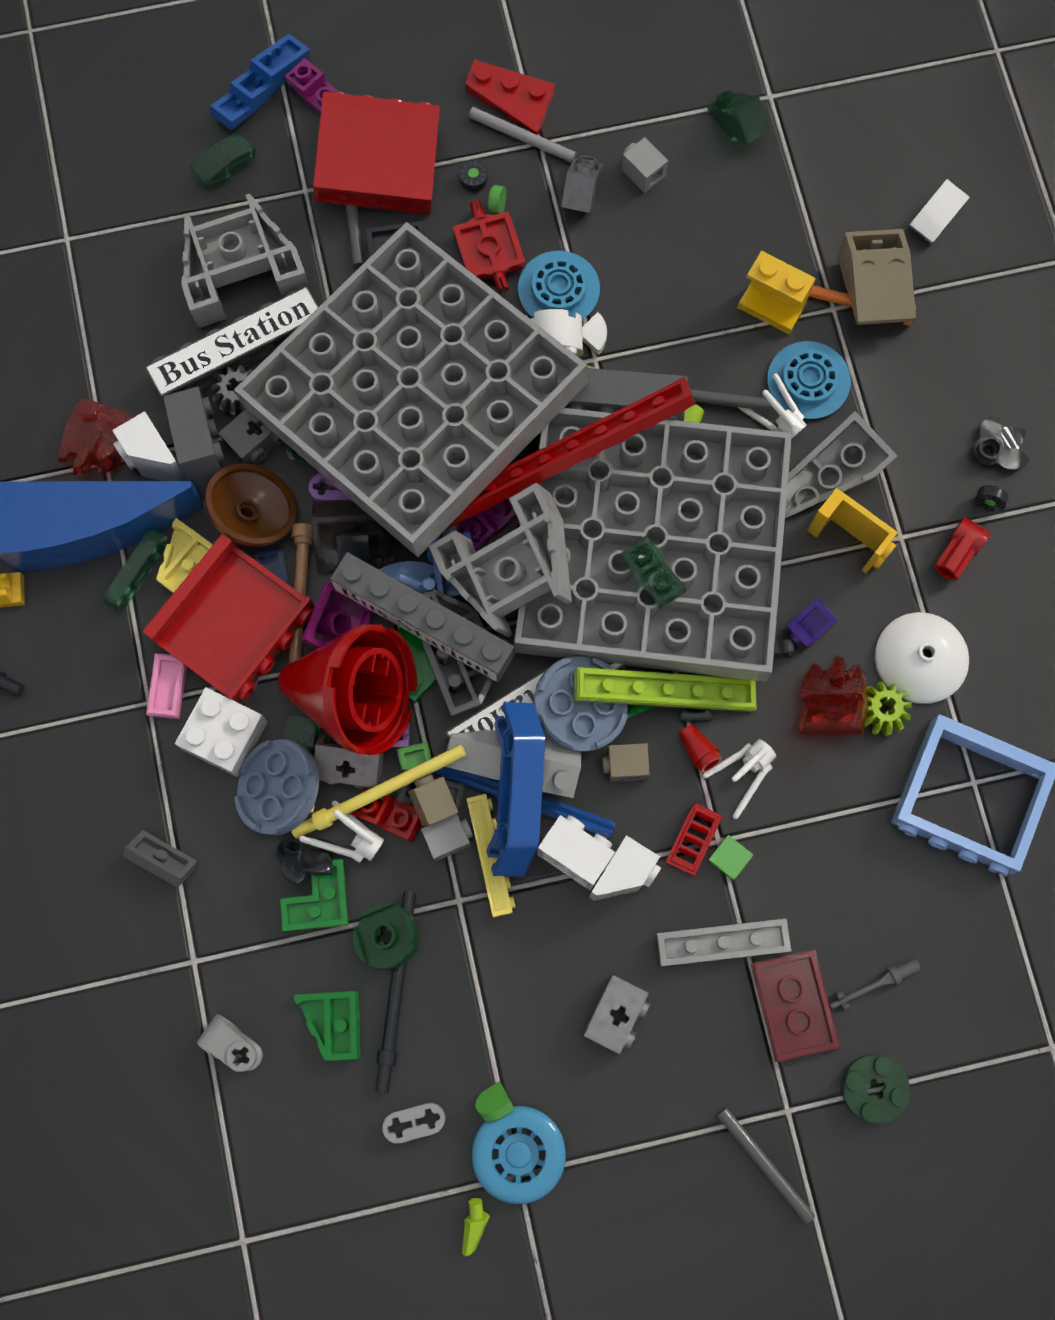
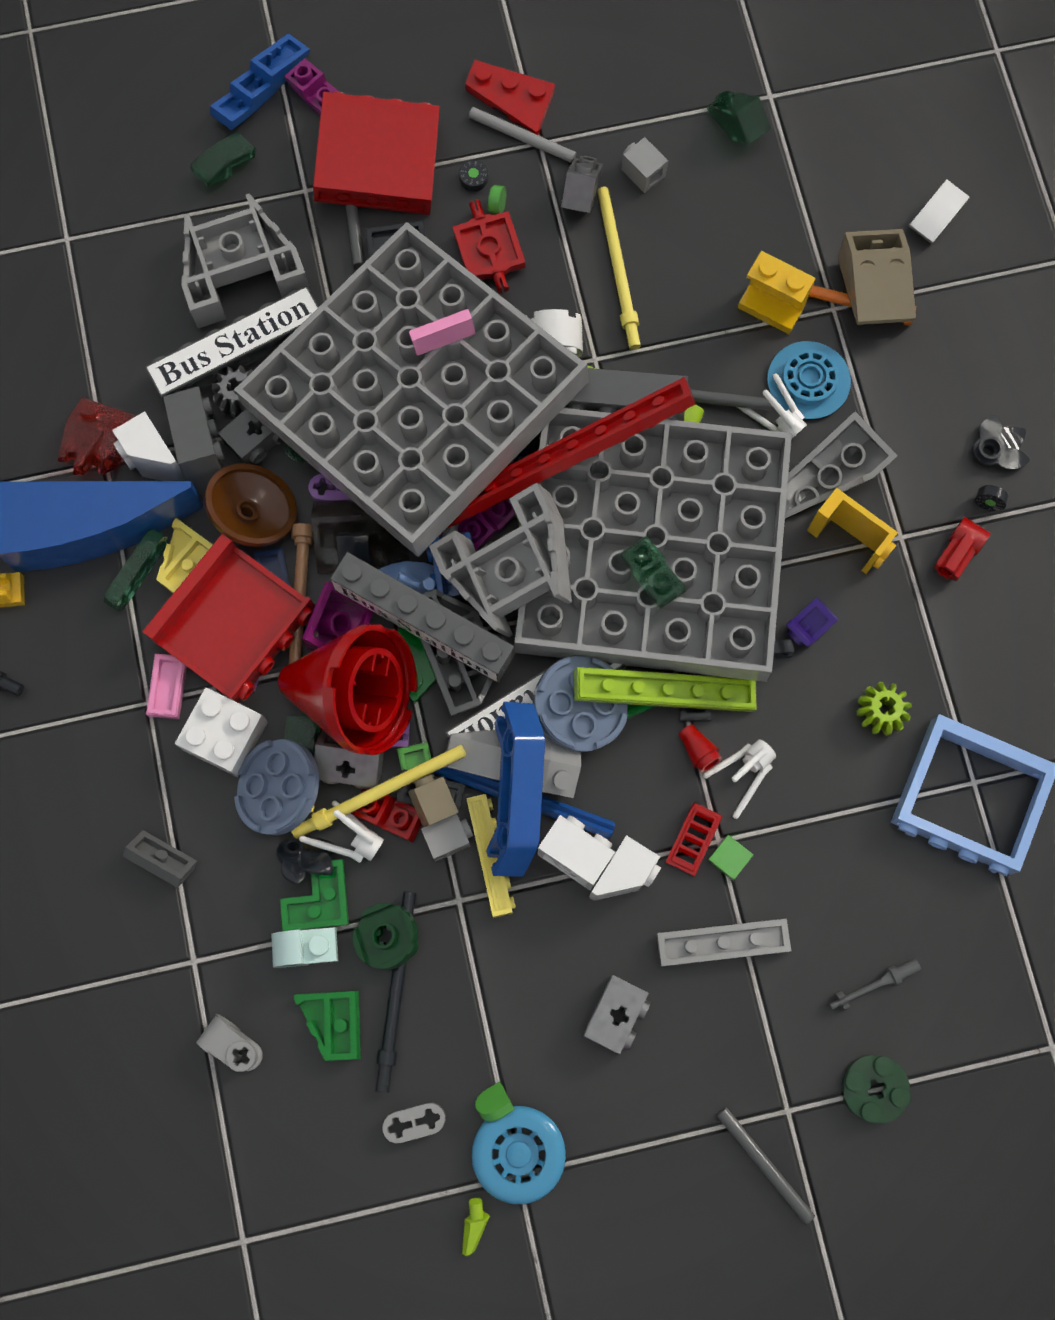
(304, 947): none -> light aqua brick
(442, 332): none -> bright pink tile
(558, 277): dark azure wheel -> none
(595, 333): white tile -> none
(626, 762): dark tan brick -> none
(629, 317): none -> light yellow bar
(795, 1006): dark red tile -> none
(834, 700): clear red plate -> none
(902, 662): white dish -> none

